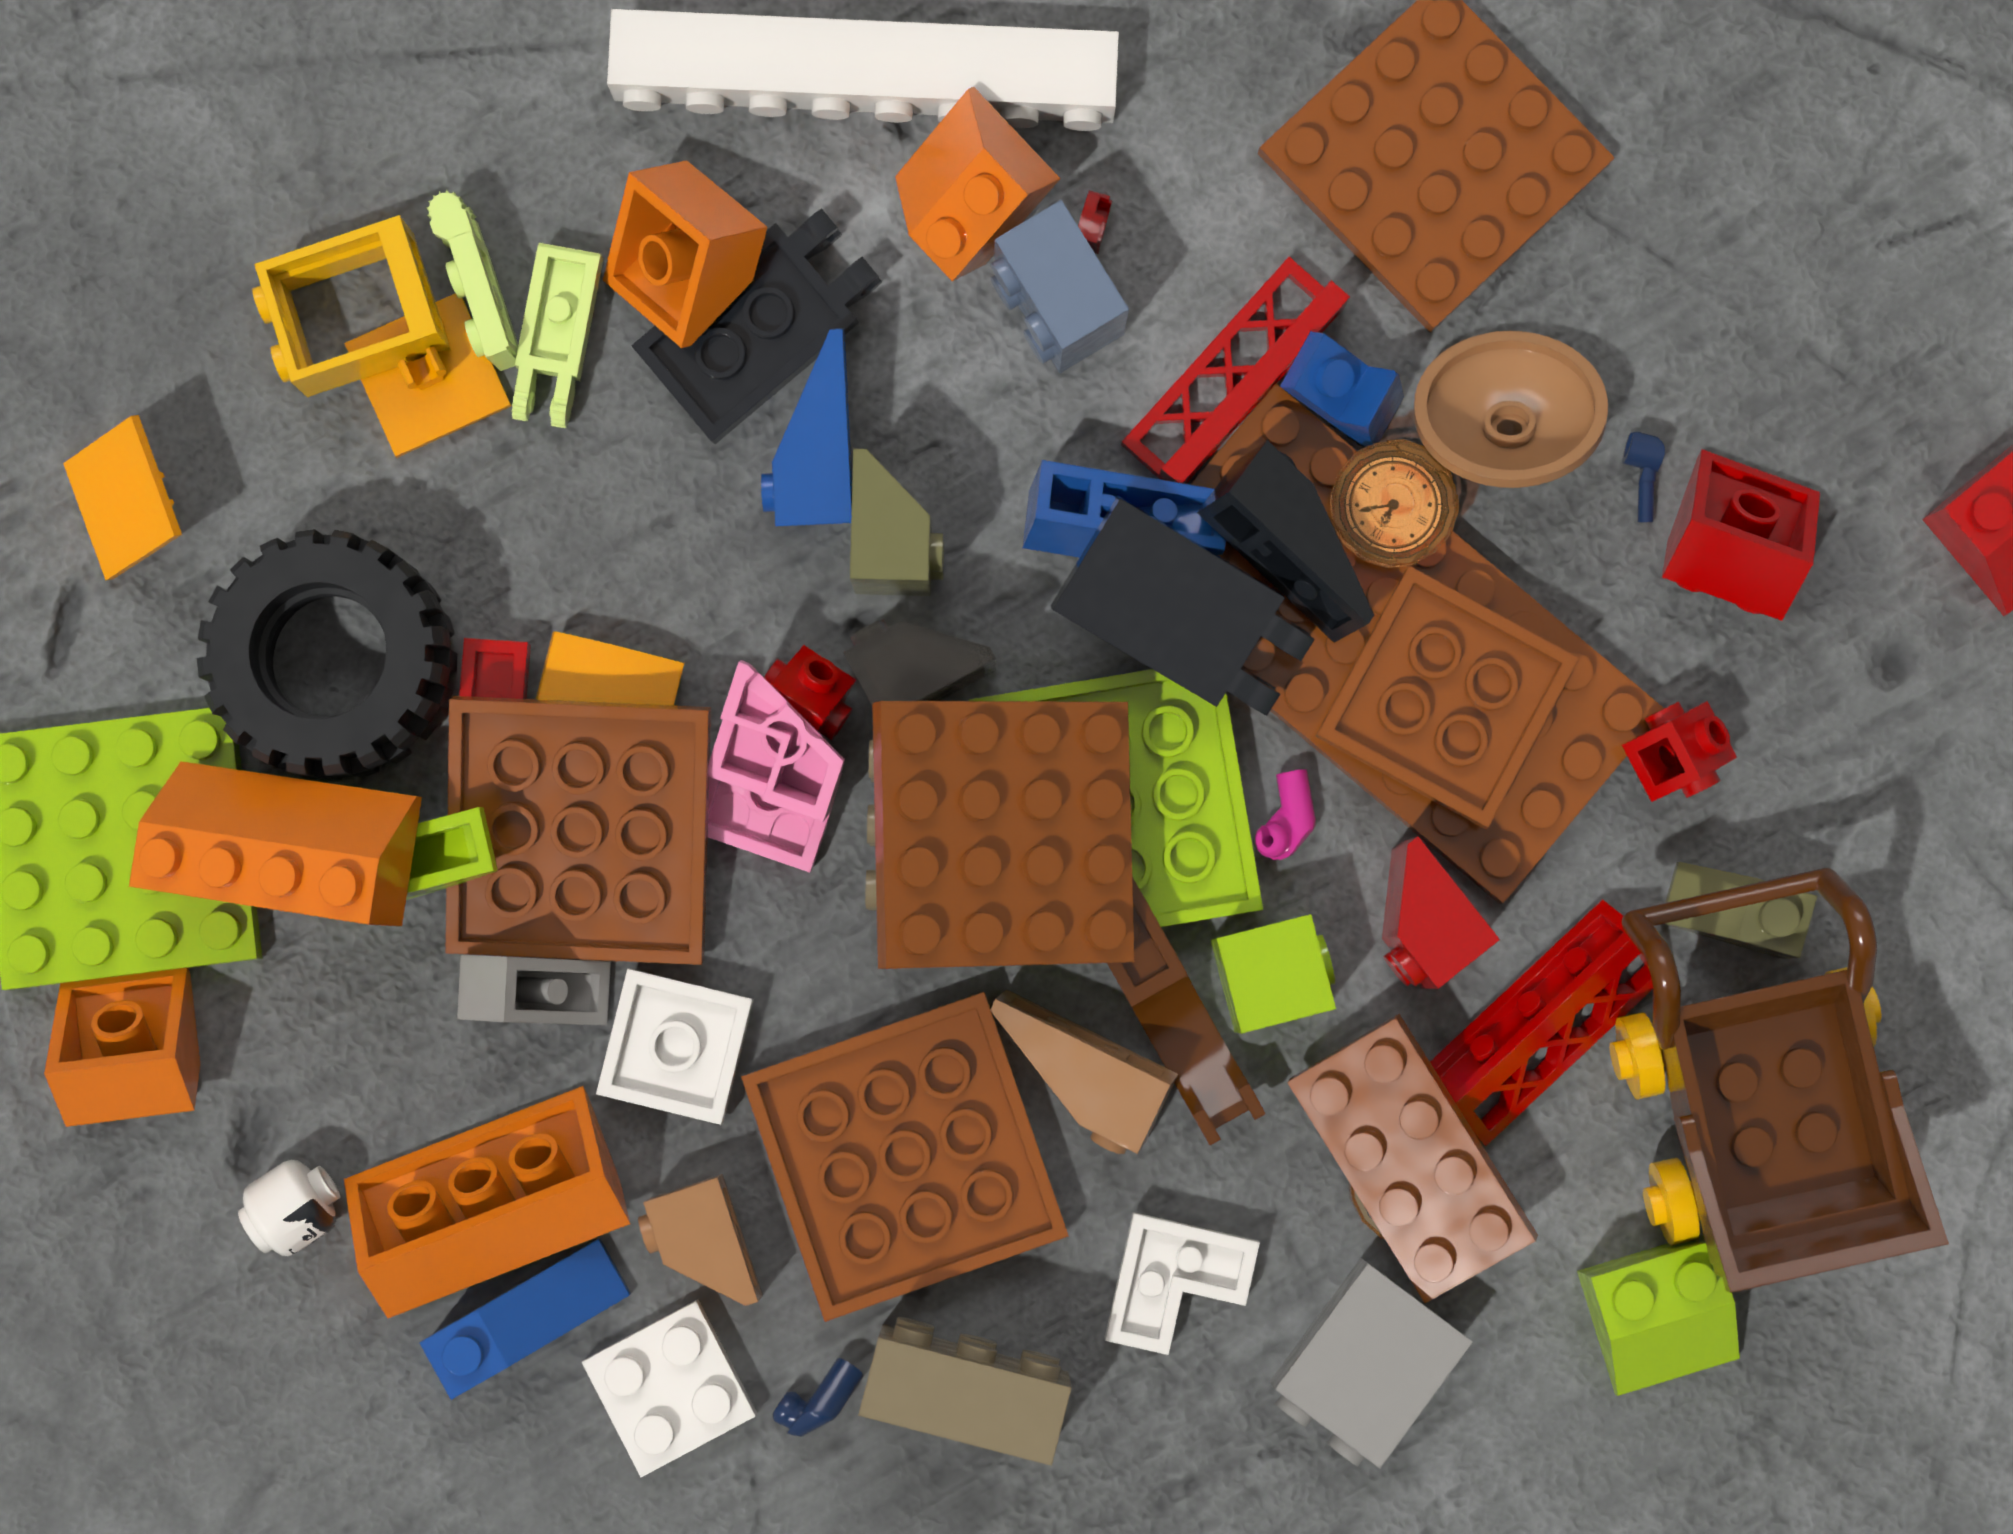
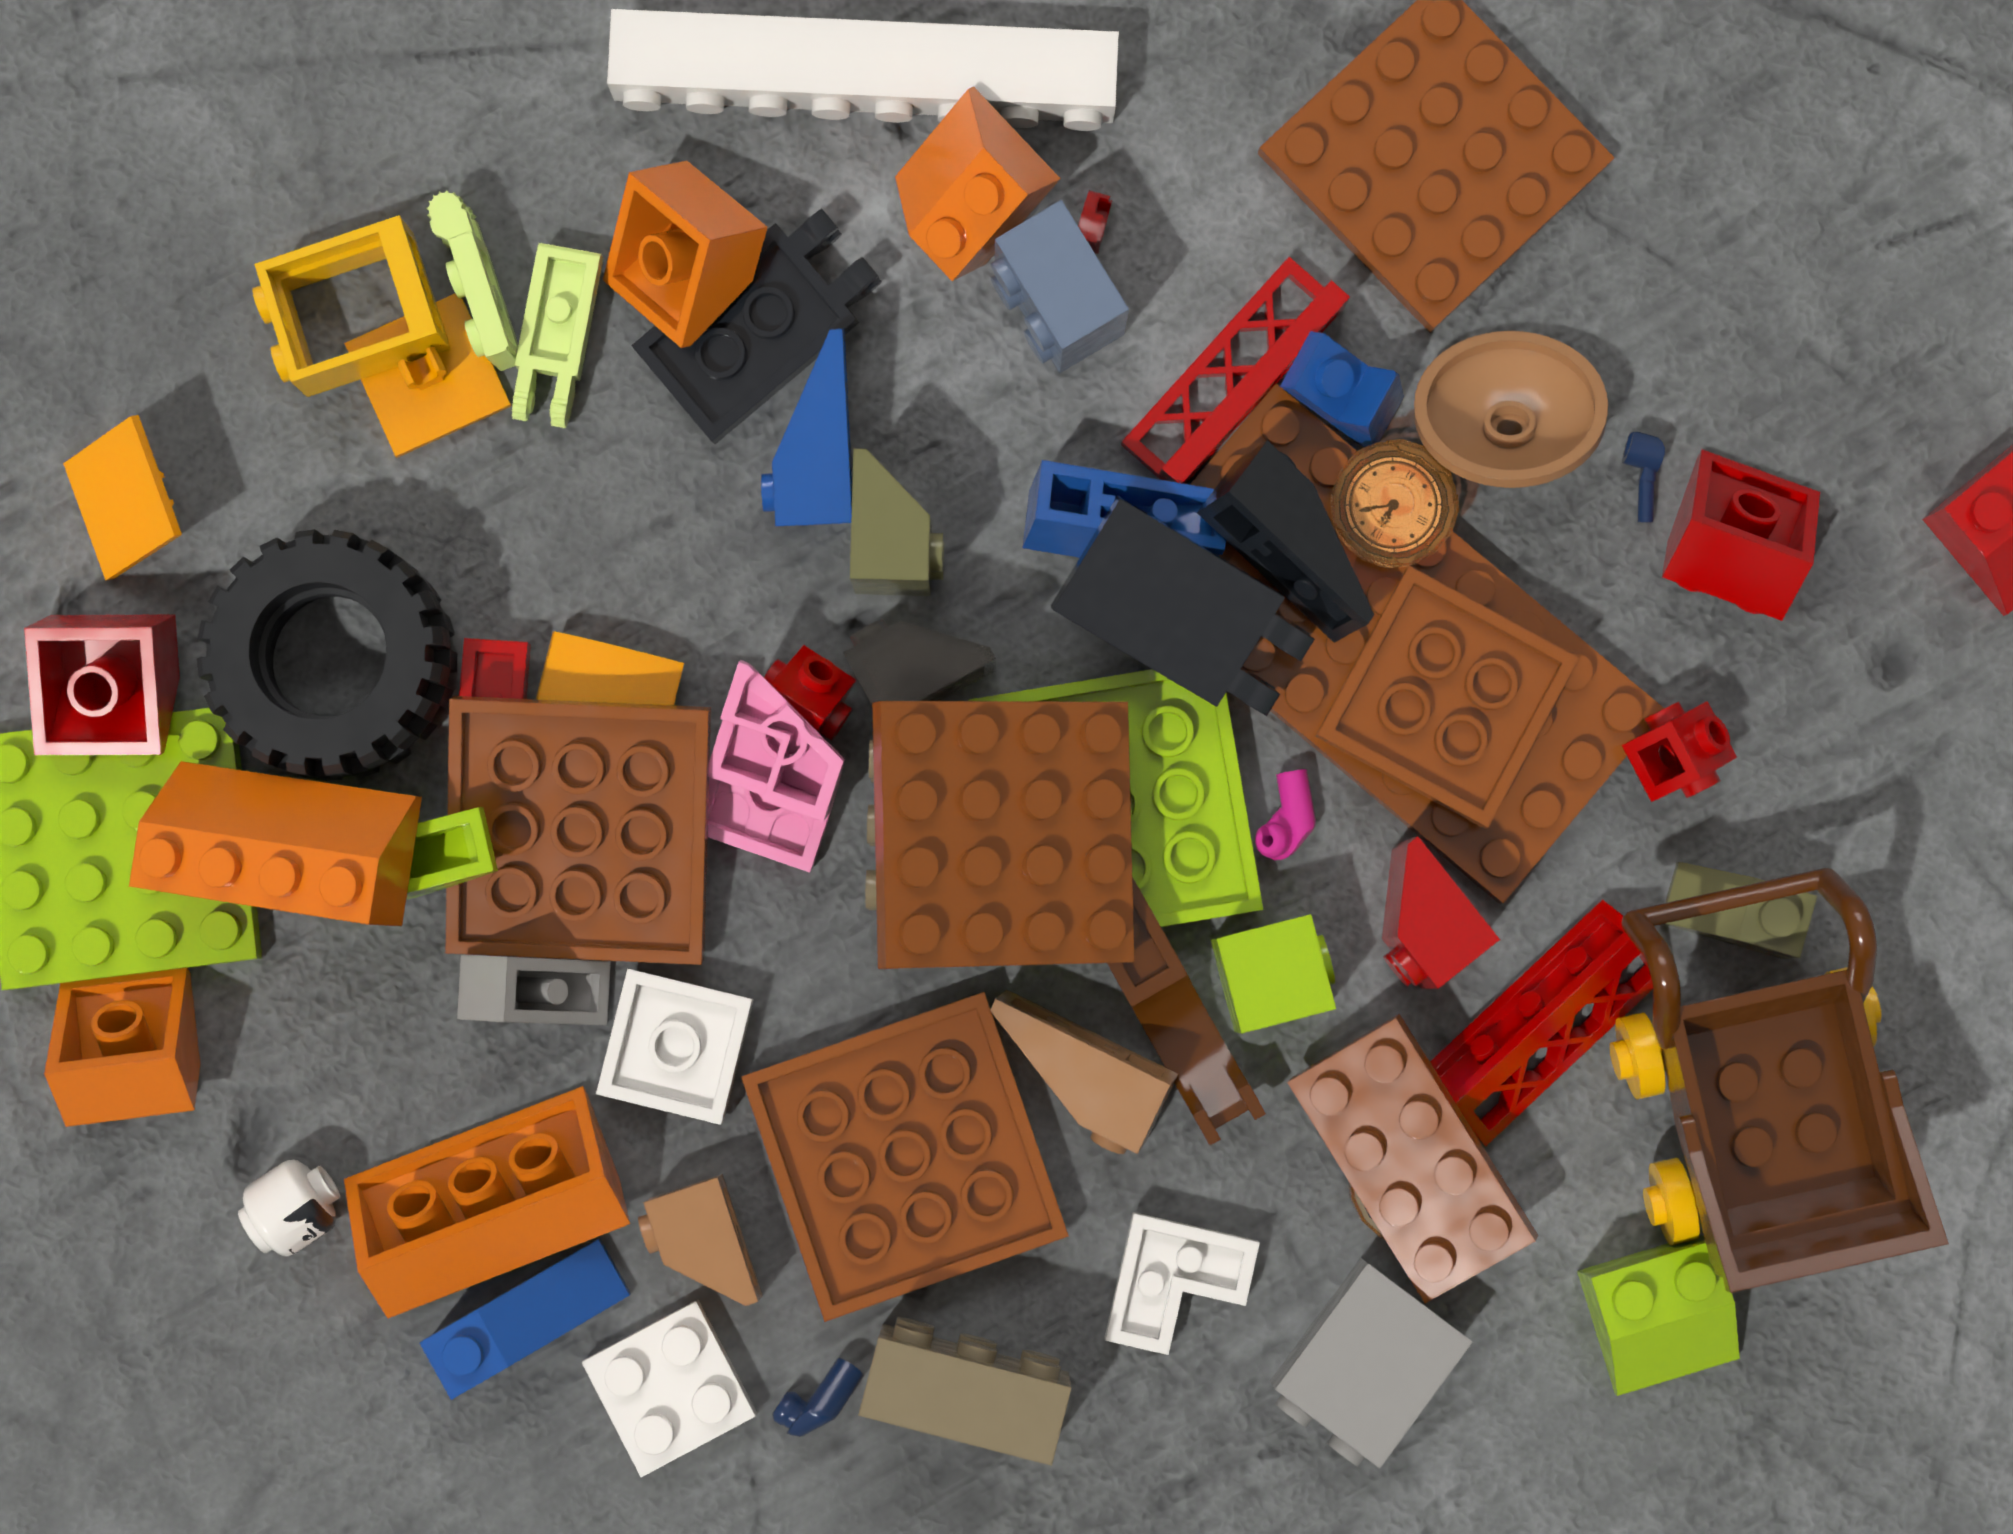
(102, 683): none -> red slope

